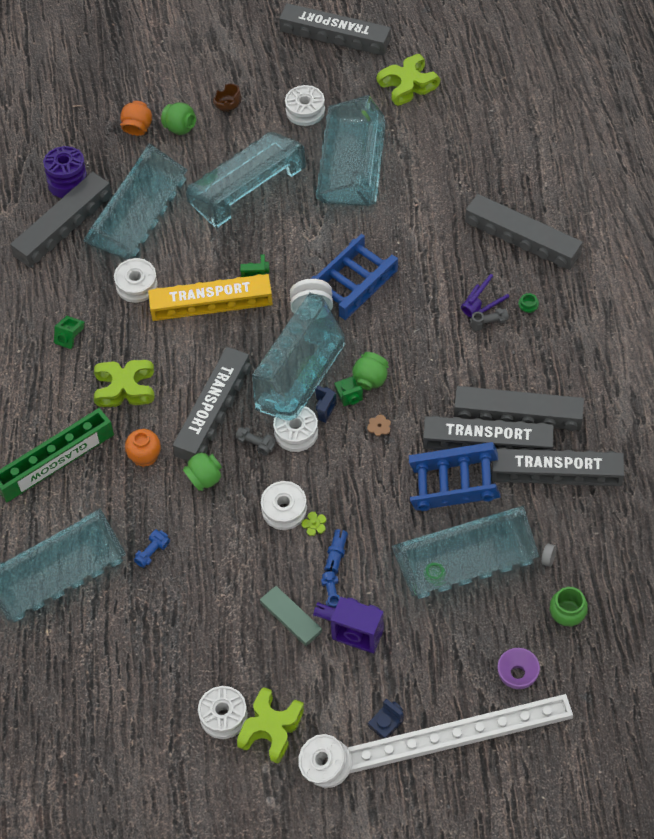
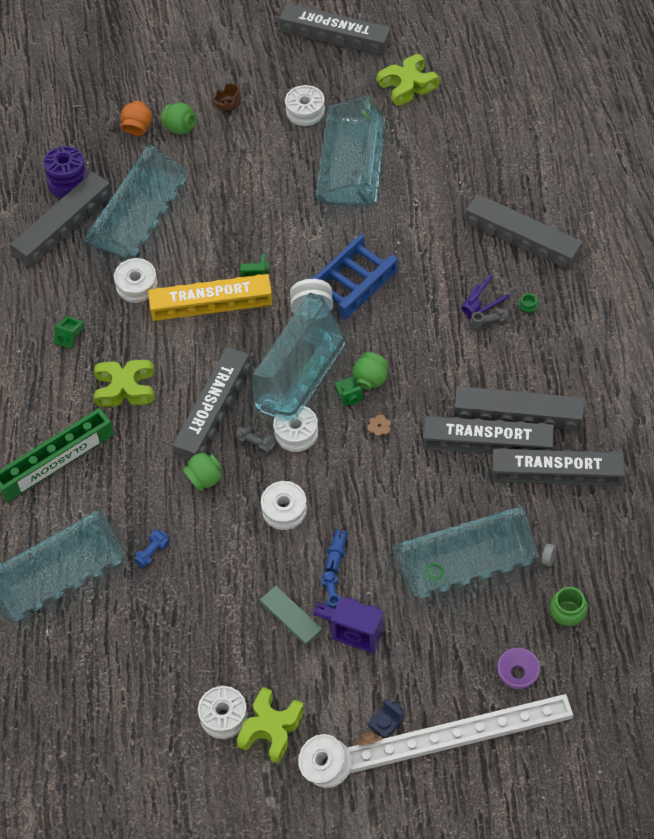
(143, 447): orange piece -> none
(244, 173): clear light blue windscreen -> none
(314, 523): lime plant -> none
(326, 402): dark blue bracket -> none
(368, 738): none -> medium nougat plant
(454, 457): blue fence -> none

